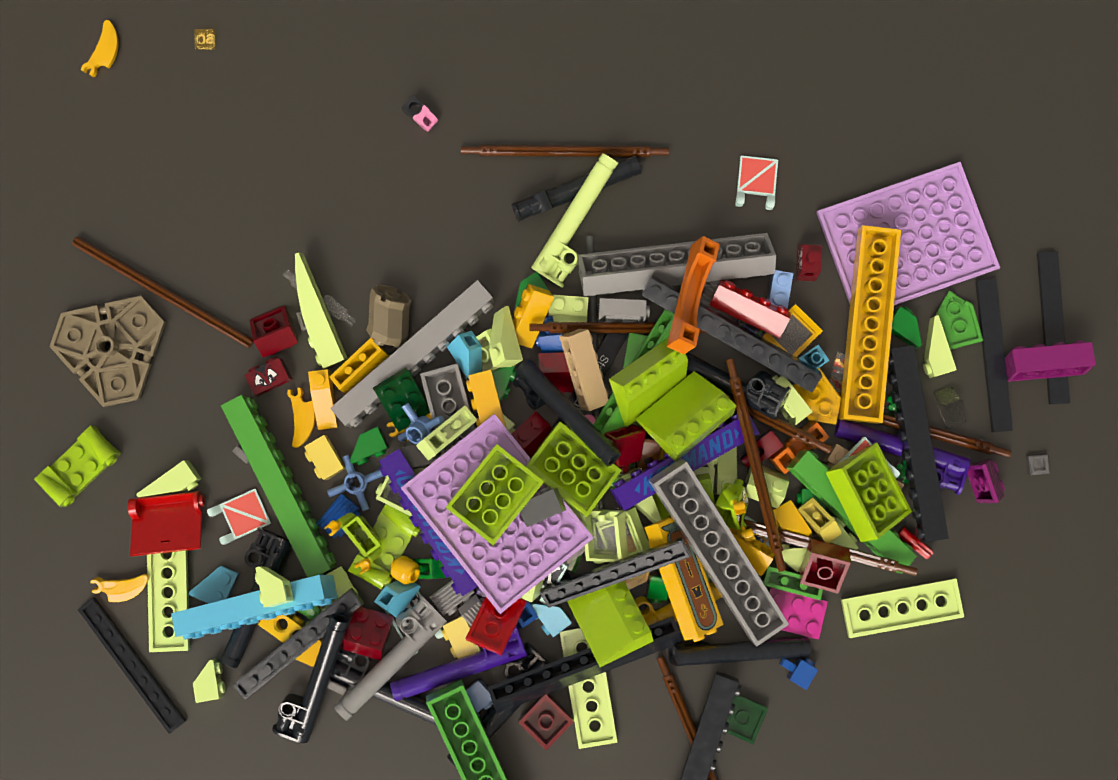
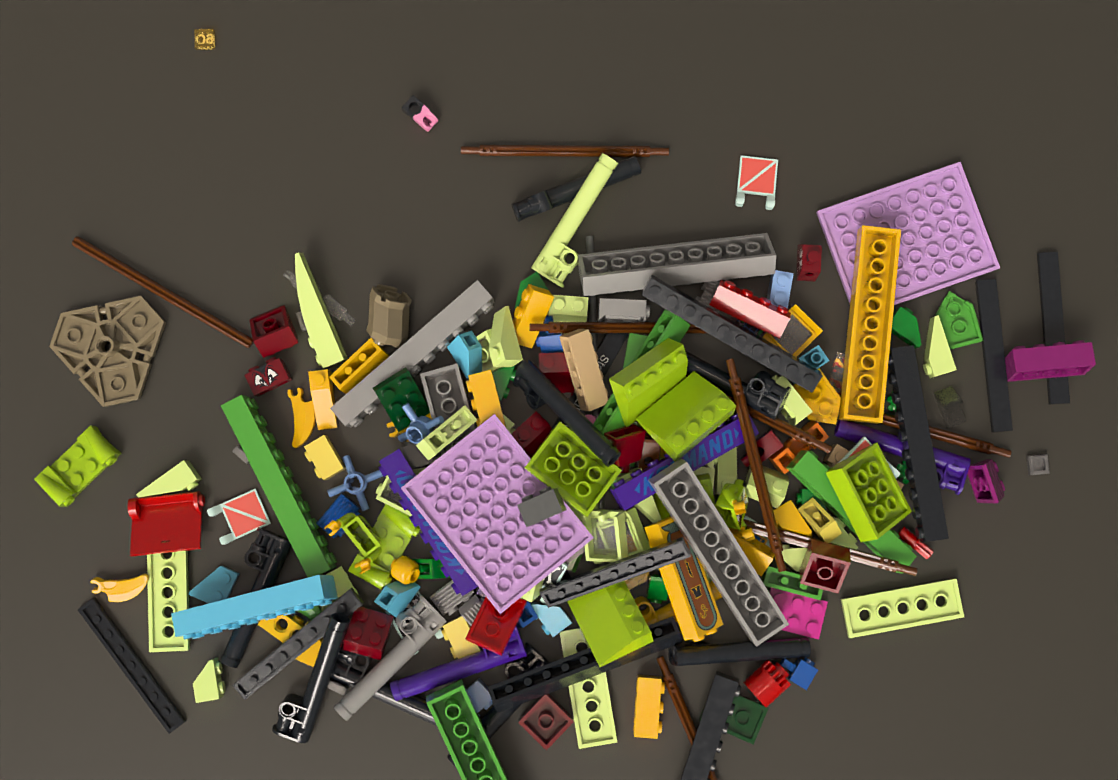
(105, 50): yellow piece -> none
(273, 587): yellowish green slope -> none
(368, 445): green slope -> none
(494, 494): lime slope -> none
(648, 706): none -> yellow brick
(684, 327): orange arch -> none
(768, 682): none -> red gear

